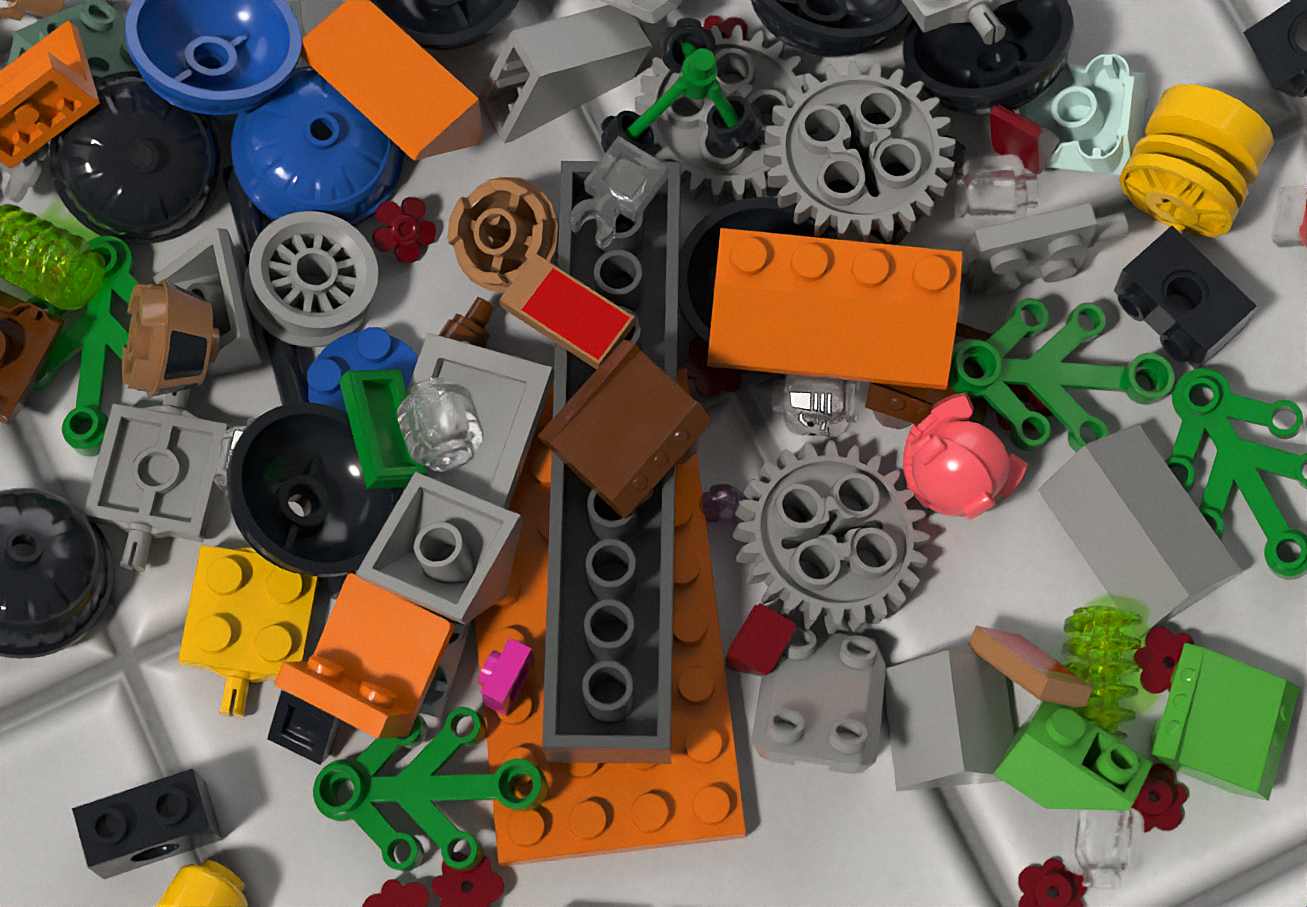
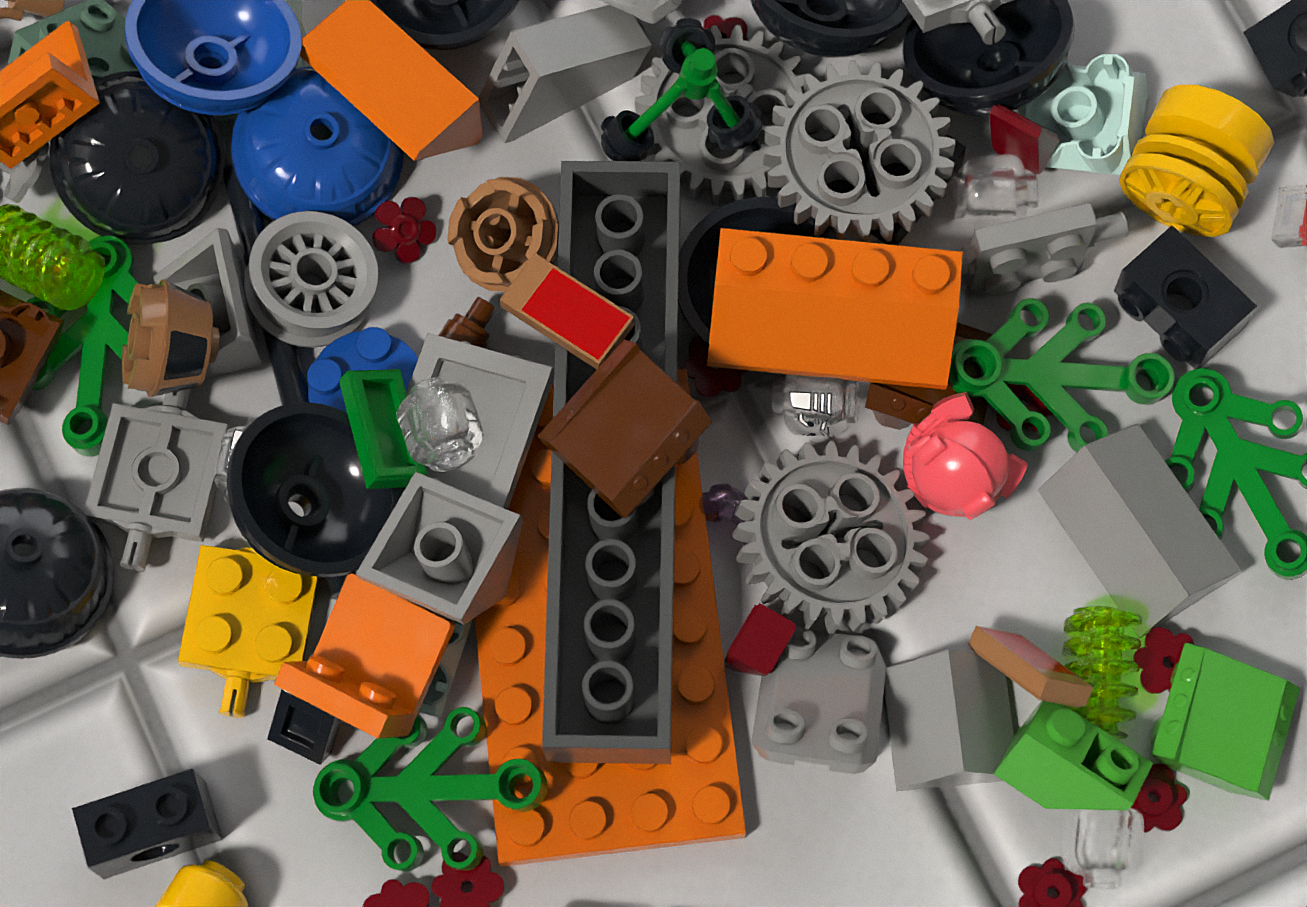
(505, 675): dark pink plate -> none
(621, 184): clear plate -> none

